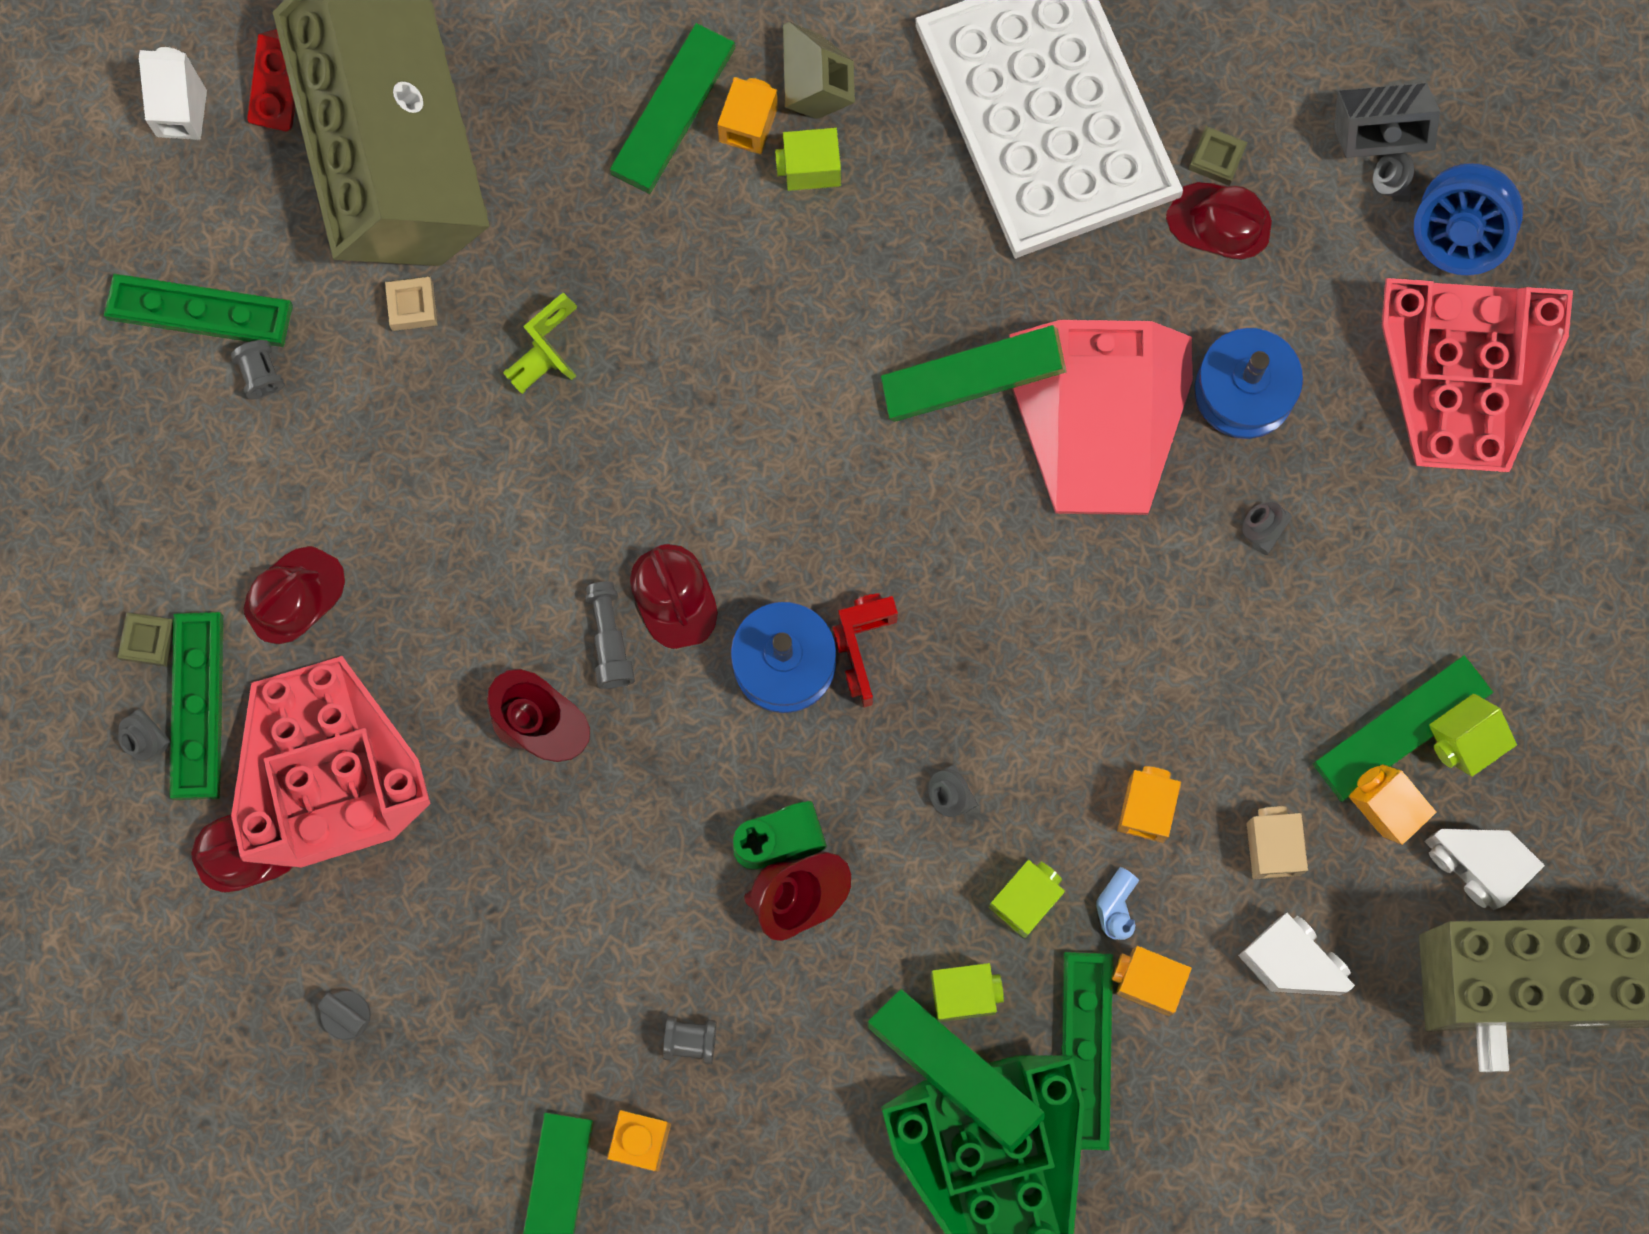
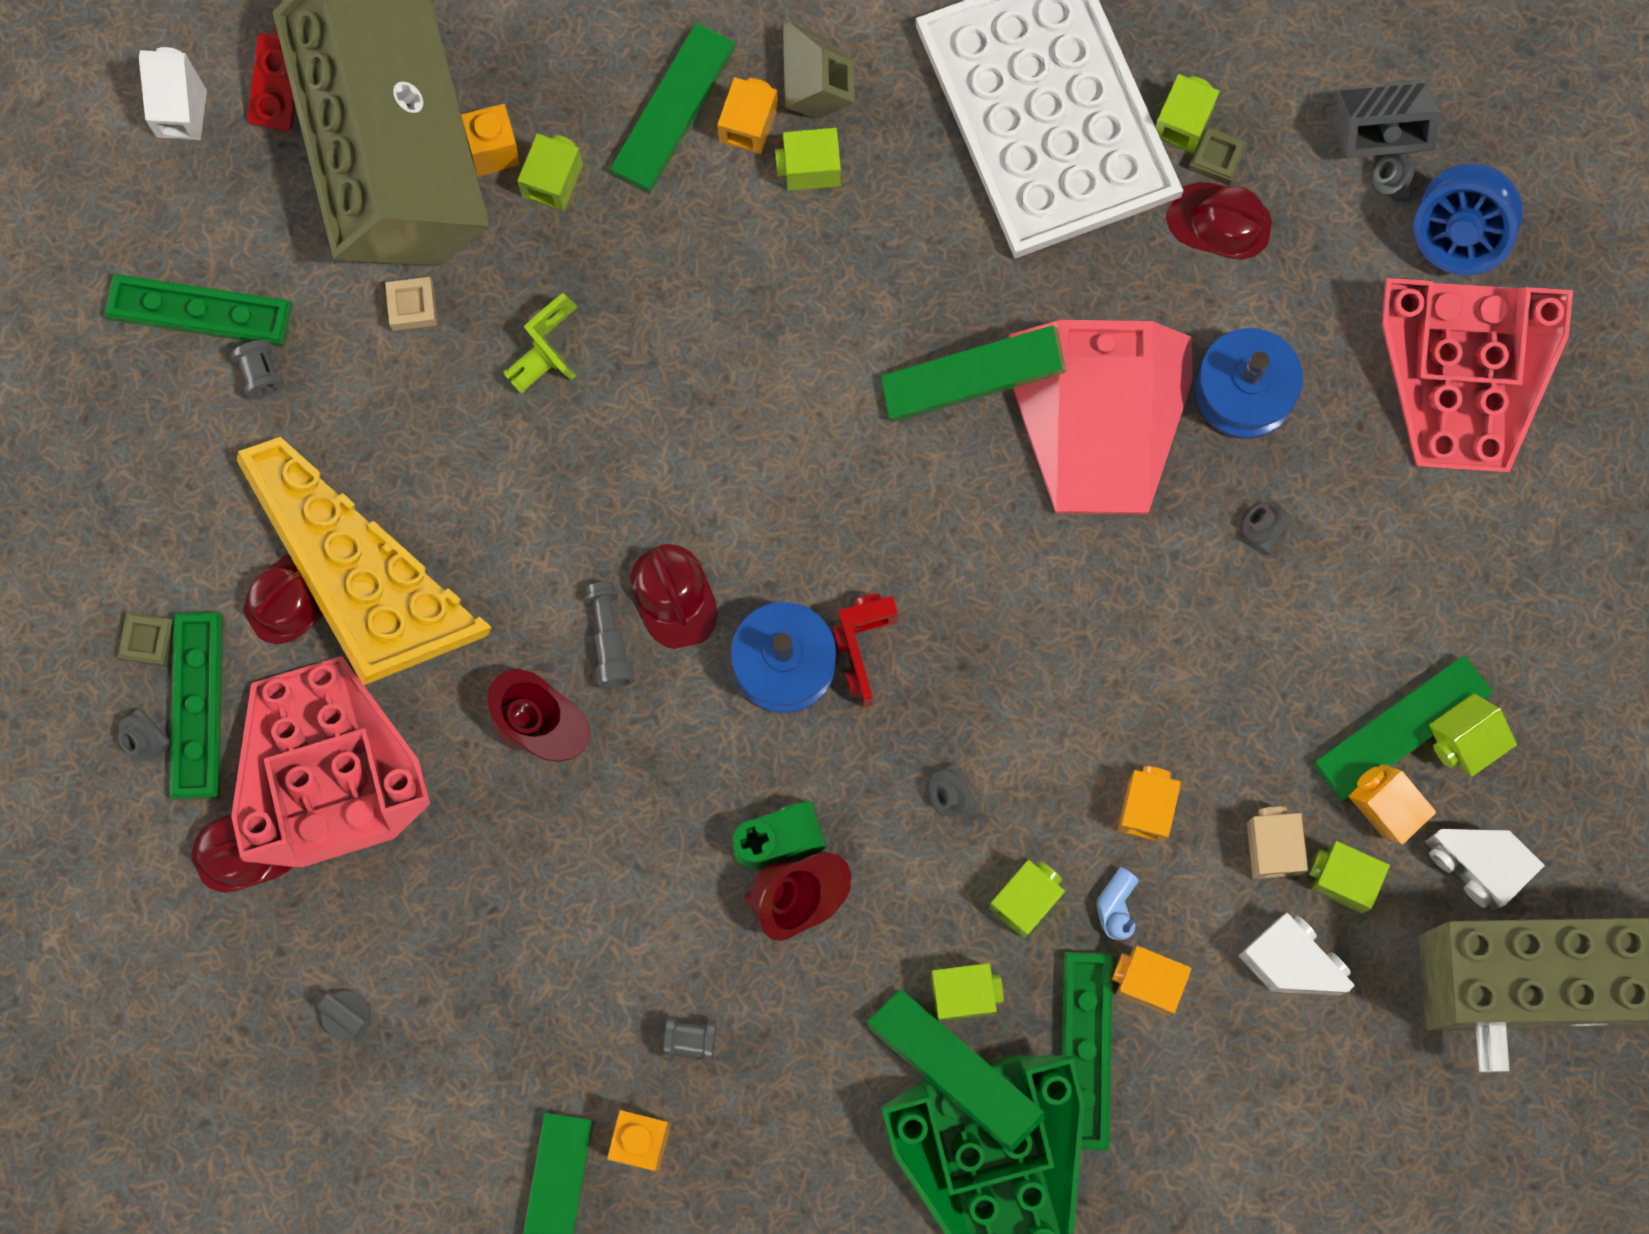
(360, 576): none -> yellow wing
(490, 139): none -> light orange brick
(550, 171): none -> lime brick
(1186, 112): none -> lime brick
(1347, 876): none -> lime brick

